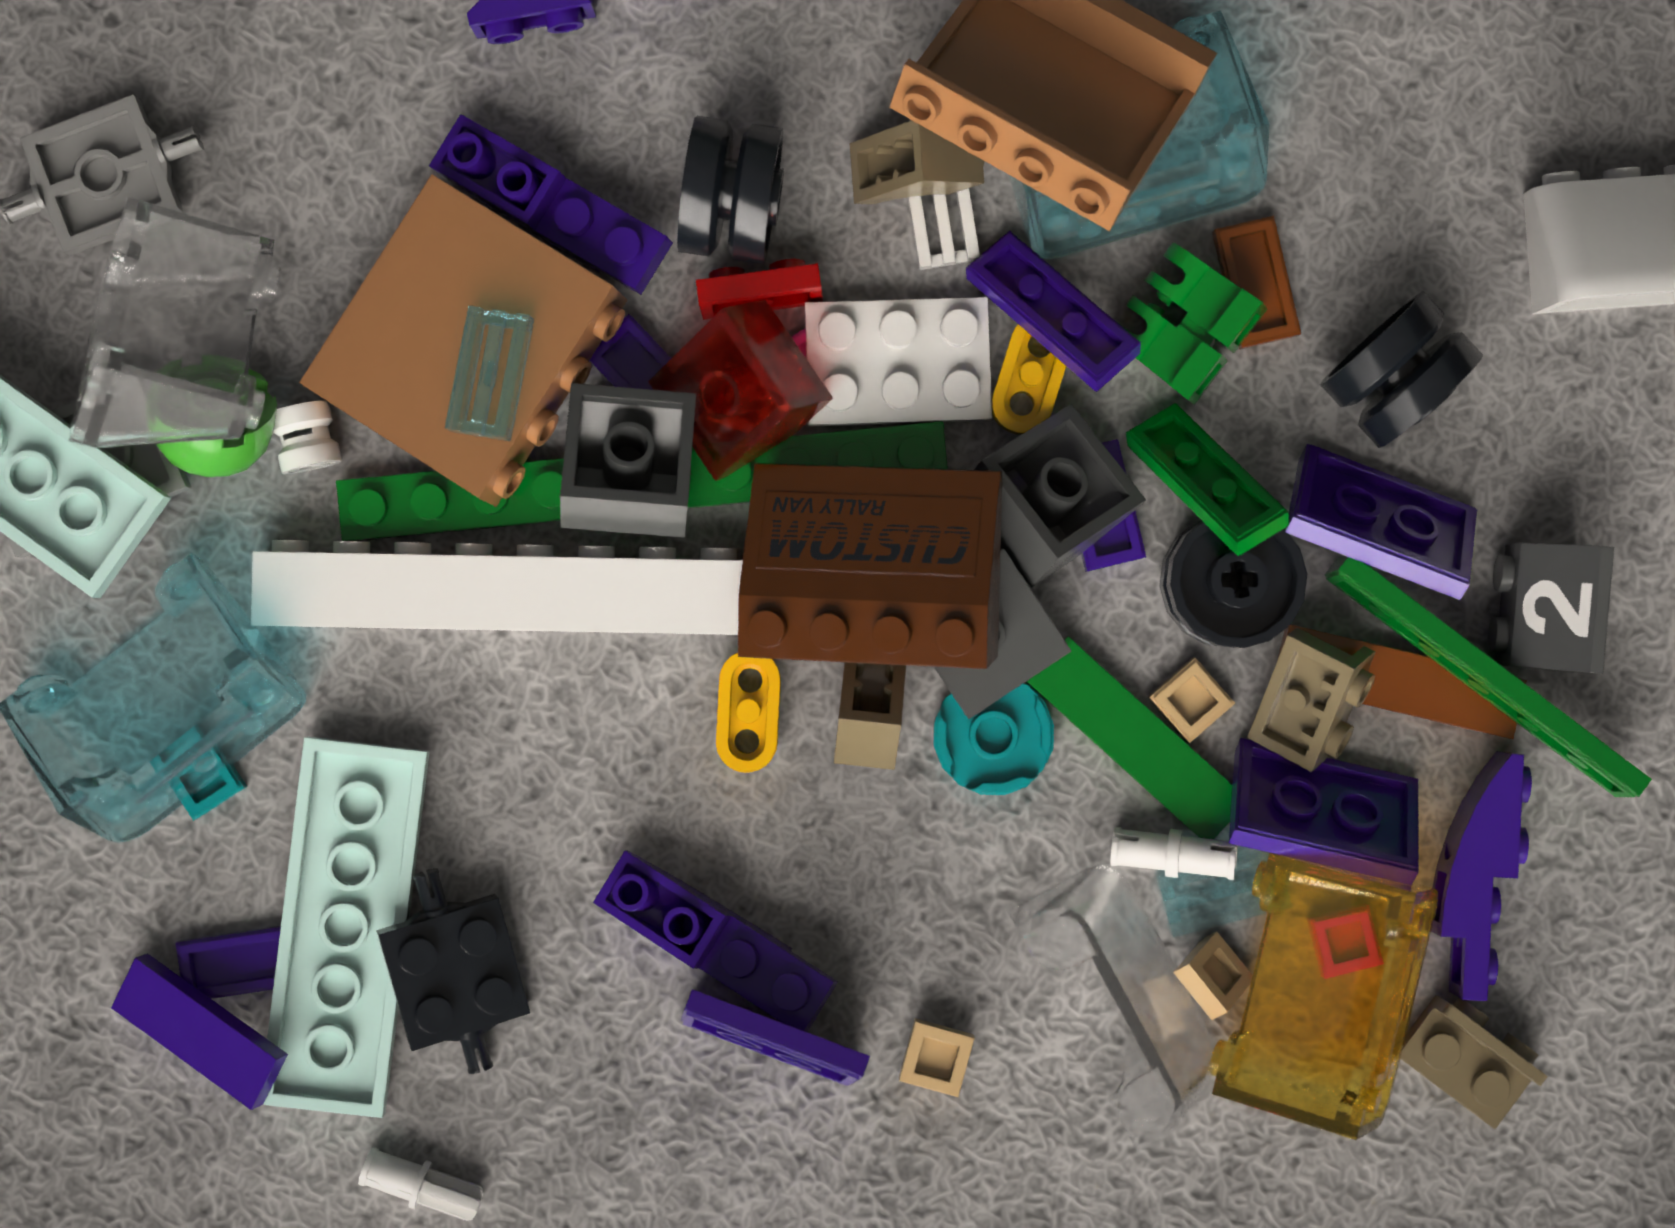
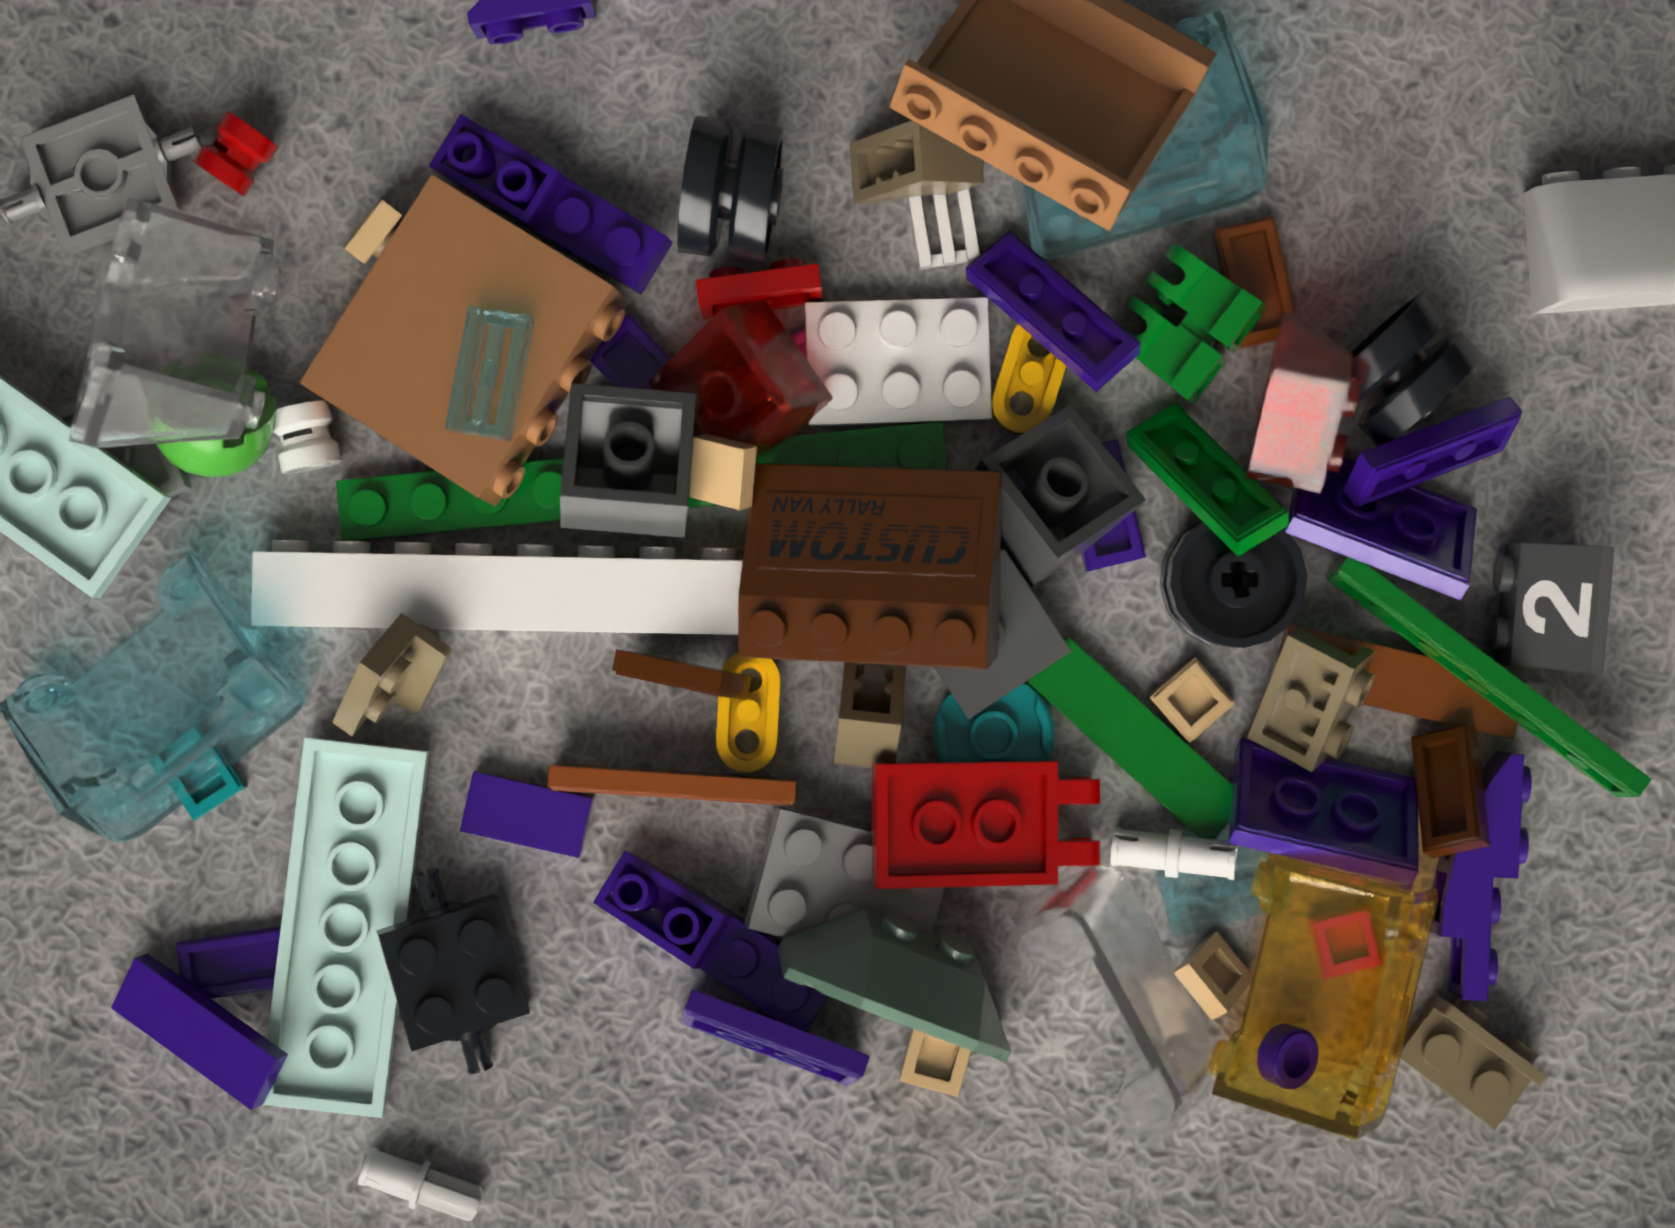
(235, 153): none -> red wheel
(373, 232): none -> tan plate
(396, 669): none -> dark tan bracket
(526, 814): none -> dark purple tile
(672, 784): none -> dark orange tile
(681, 674): none -> reddish brown tile
(722, 471): none -> tan tile
(822, 872): none -> light grey plate
(899, 975): none -> sand green wedge
(974, 823): none -> red tile
(1287, 1056): none -> dark purple tile
(1302, 408): none -> clear red slope
(1432, 451): none -> dark purple tile
(1450, 791): none -> reddish brown tile

